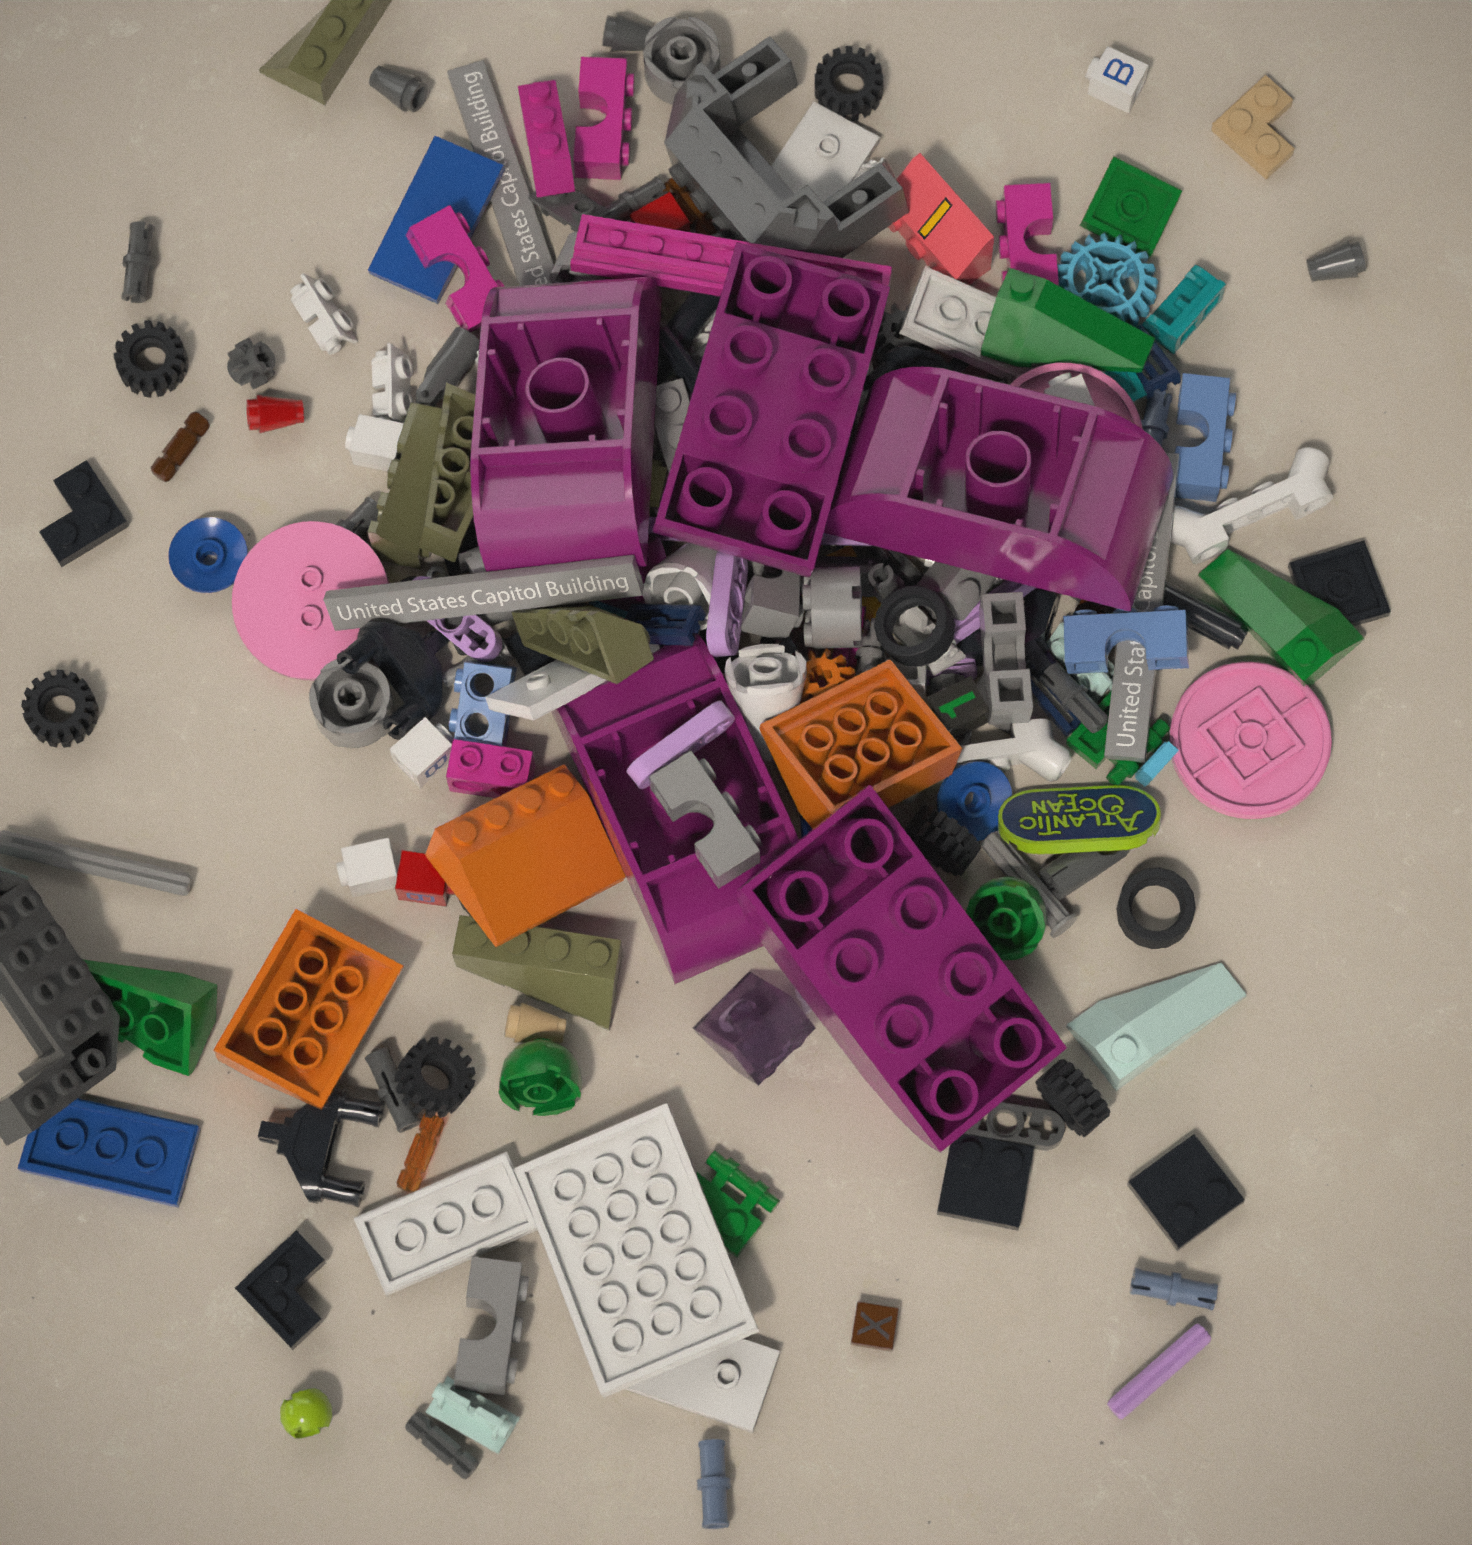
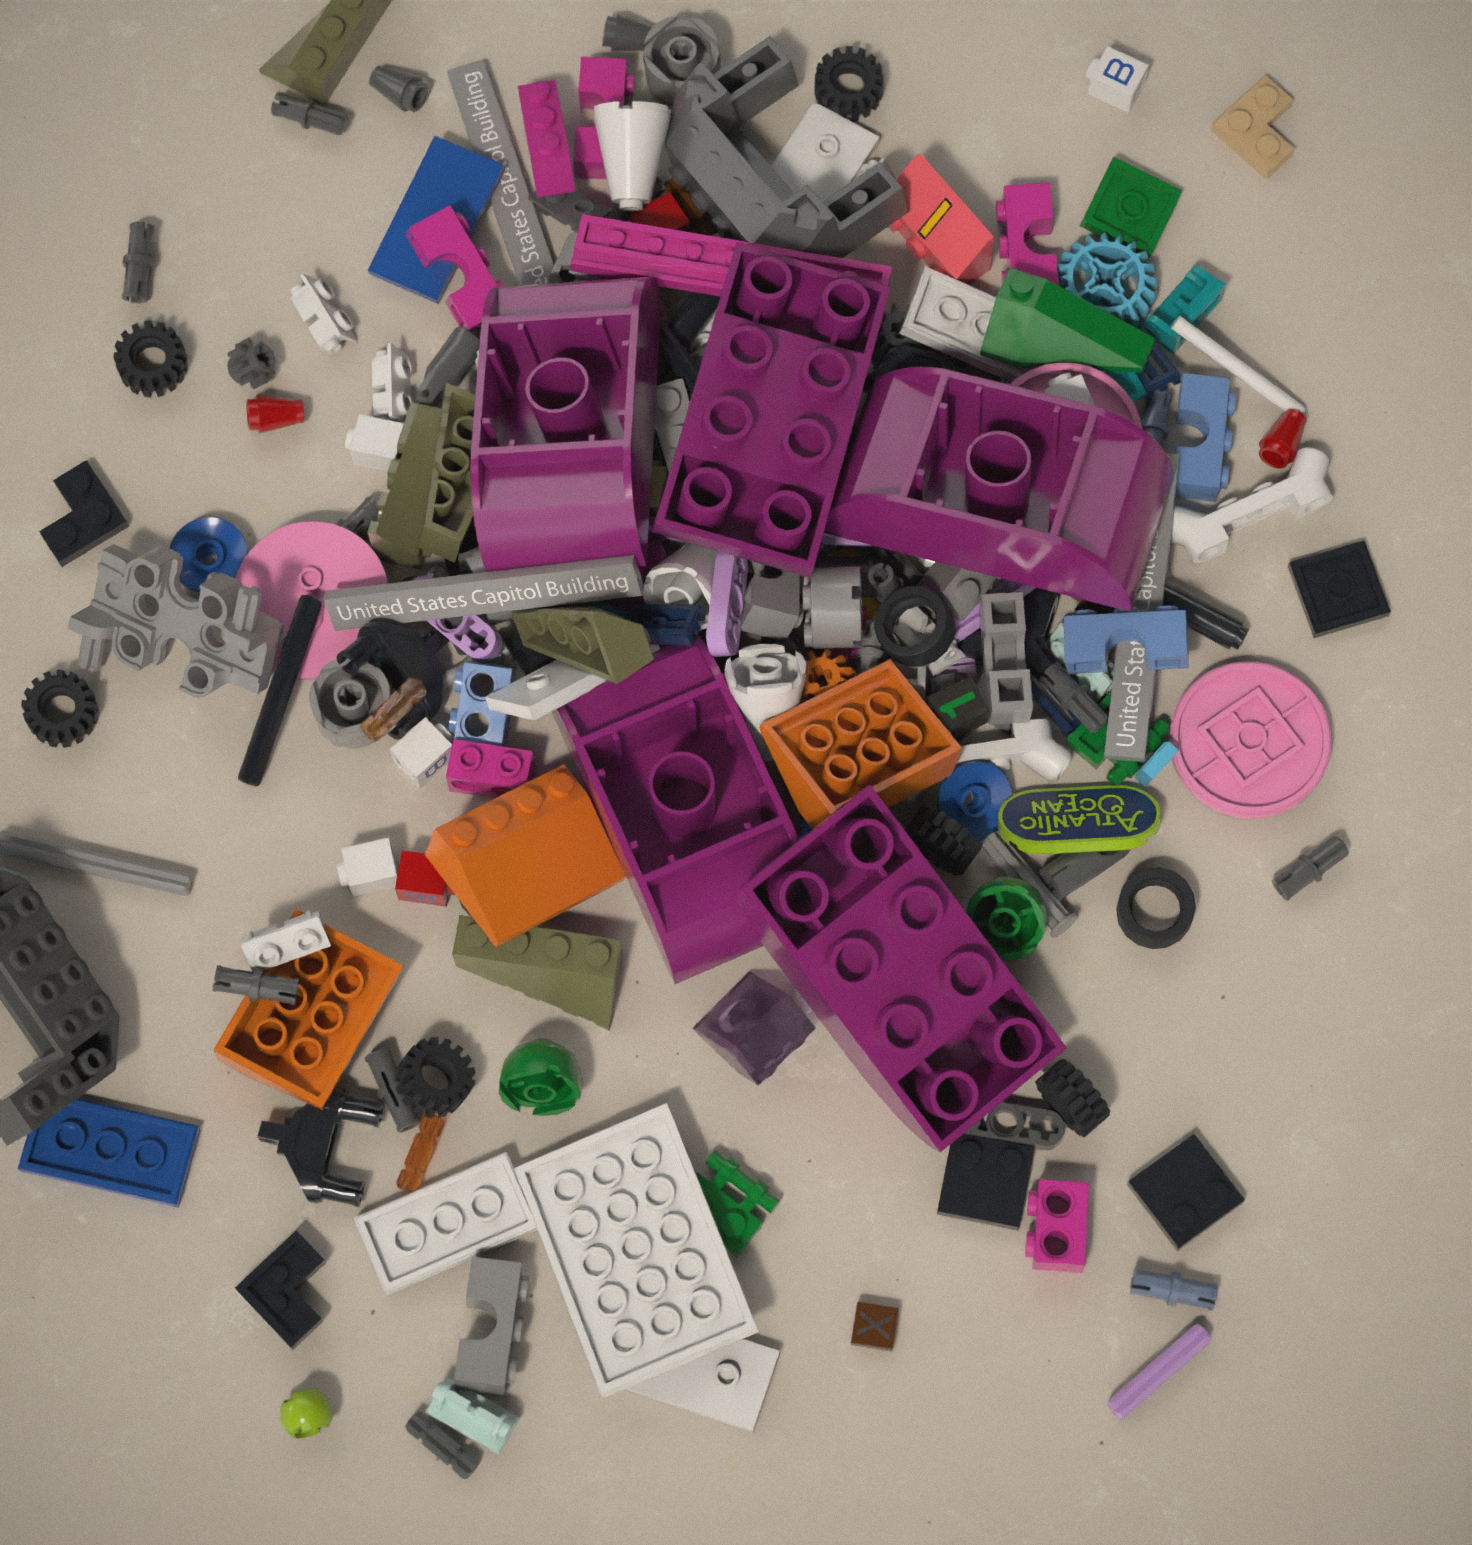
(142, 635): none -> light grey gear
(160, 1012): green wedge -> none
(180, 446): reddish brown axle -> none
(256, 984): none -> dark grey pin
(279, 690): none -> black axle
(280, 945): none -> white hinge
(309, 114): none -> dark grey axle
(393, 709): none -> clear orange axle
(529, 1023): tan cone -> none
(631, 149): none -> white cone
(688, 737): lavender beam -> none
(689, 787): light grey arch -> none
(713, 1484): sand blue pin -> none
(1069, 1226): none -> dark pink brick
(1146, 1024): light aqua wedge -> none
(1235, 365): none -> white bar
(1282, 440): none -> red cone
(1287, 621): green wedge -> none
(1310, 868): none -> dark grey axle
(1337, 262): dark grey cone -> none

